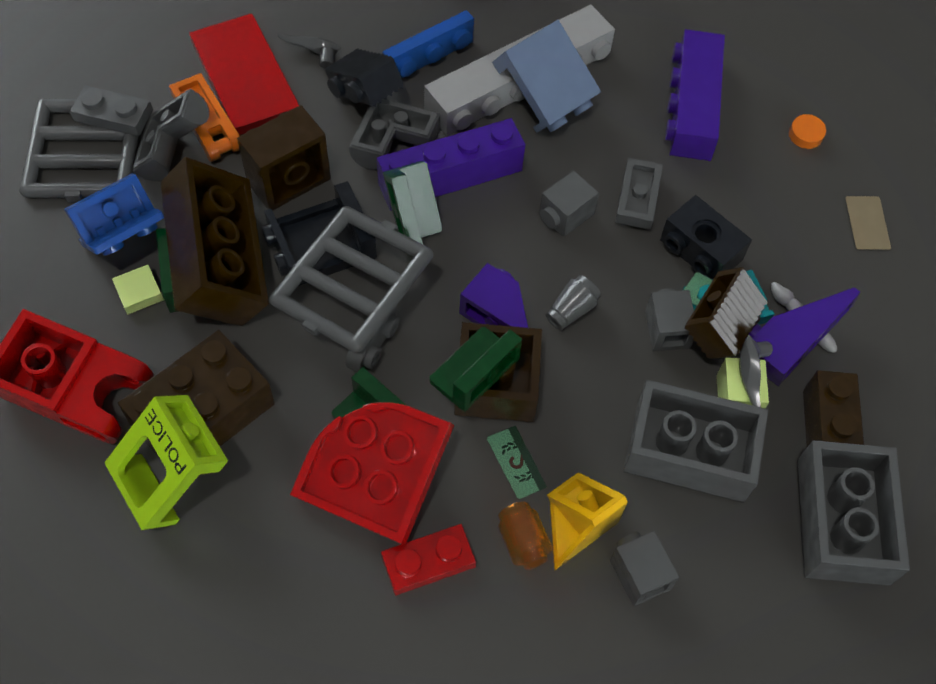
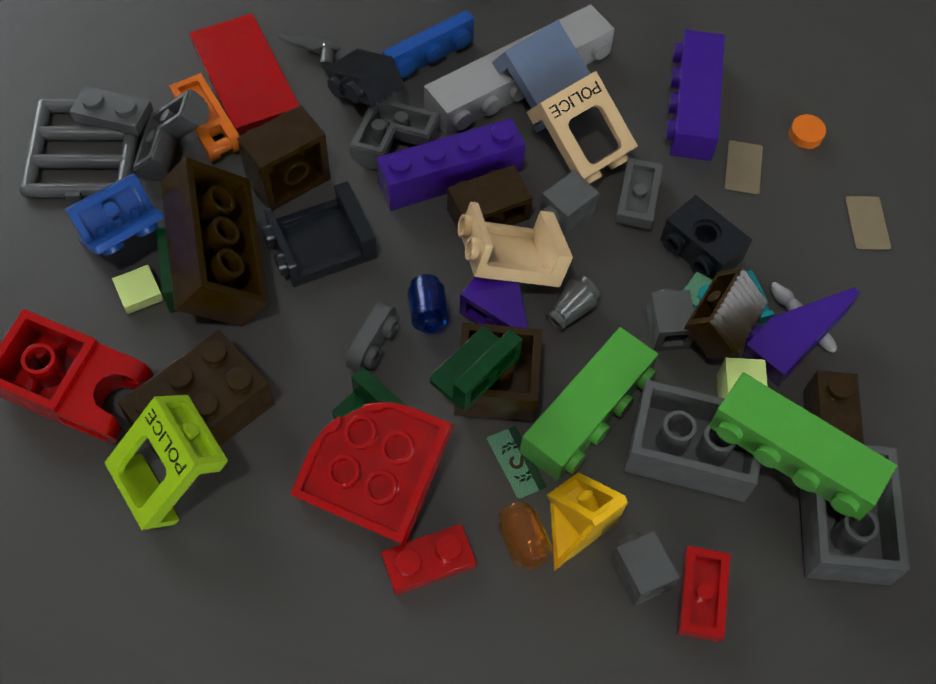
(376, 312): dark grey bar -> none
(413, 200): panel -> none
(428, 304): none -> clear blue brick
(499, 194): none -> dark brown brick
(515, 252): none -> tan panel
(572, 101): none -> tan window
(588, 404): none -> bright green brick
(704, 594): none -> red plate
(743, 167): none -> dark tan sticker
(750, 366): dark grey bar -> none
(802, 447): none -> bright green brick

